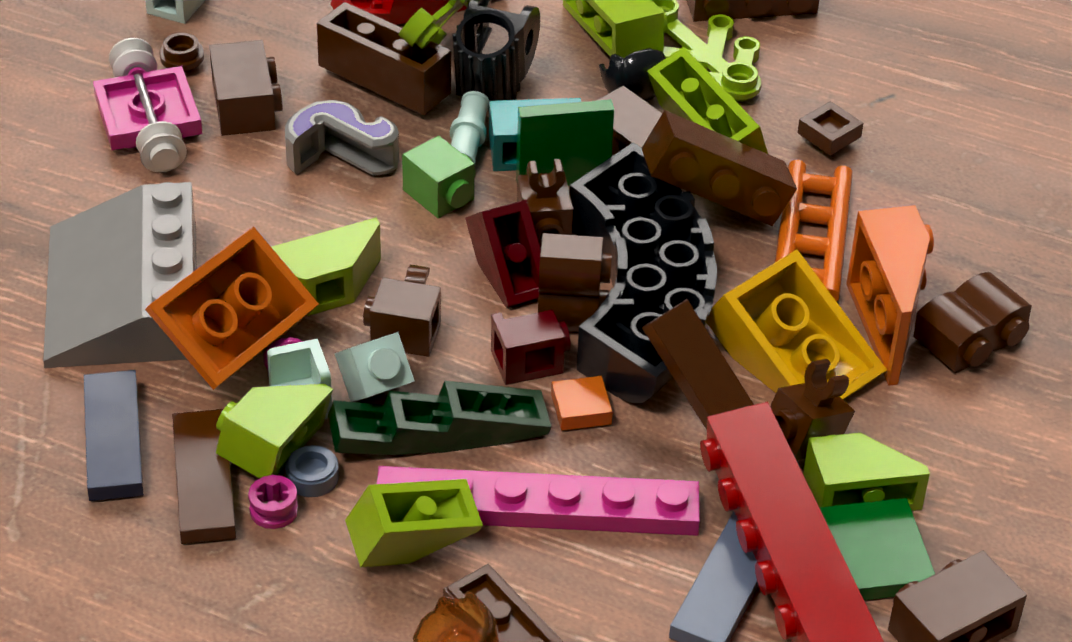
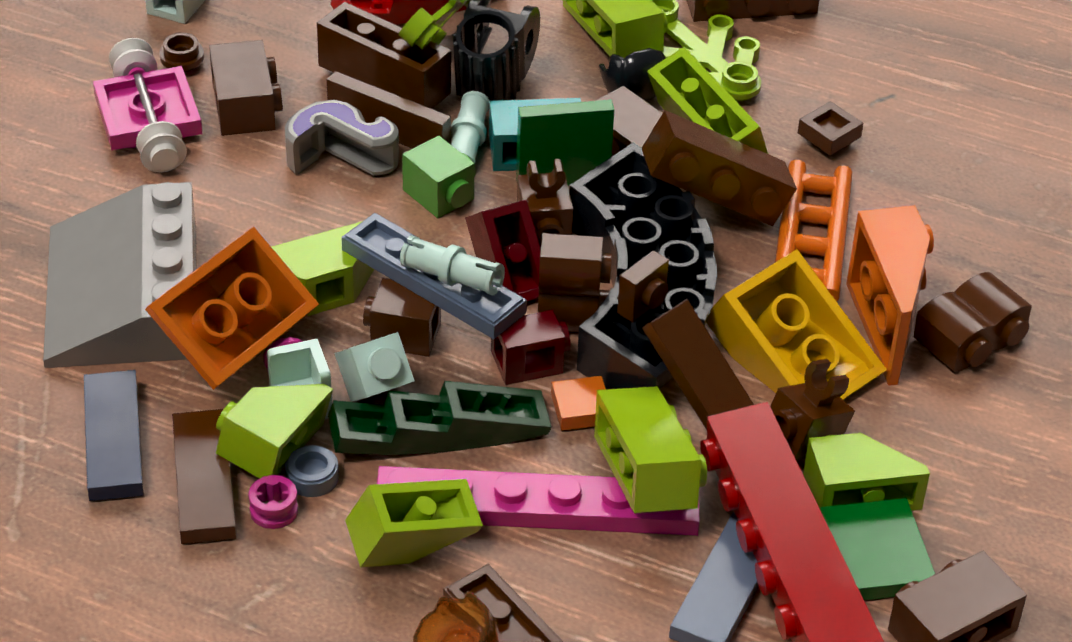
(379, 246): none -> sand blue tile
(414, 121): none -> reddish brown tile
(452, 265): none -> light aqua pin
(643, 286): none -> reddish brown plate
(648, 450): none -> lime brick

